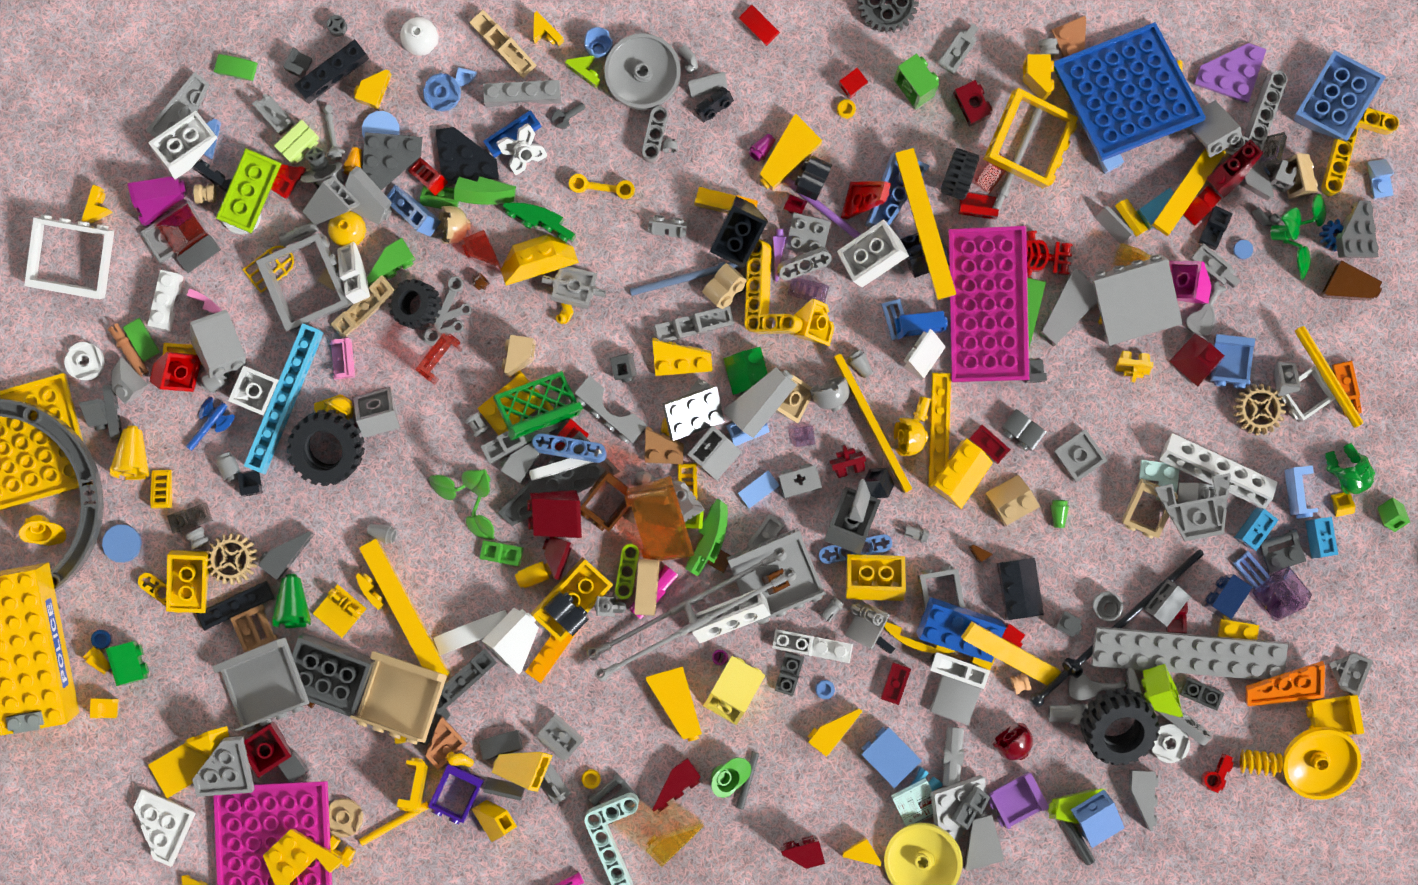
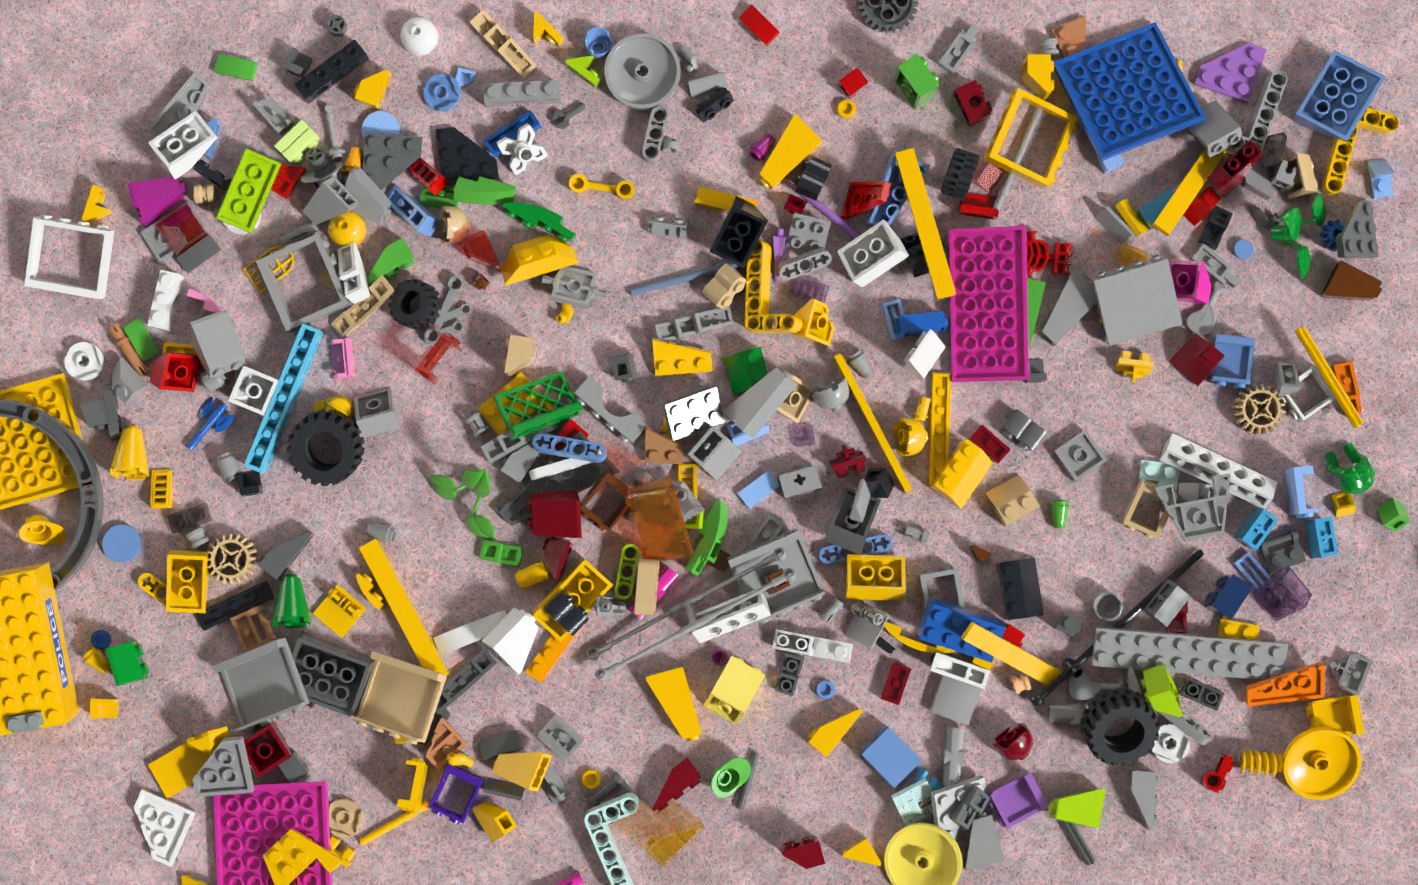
(1098, 818): medium blue panel -> none

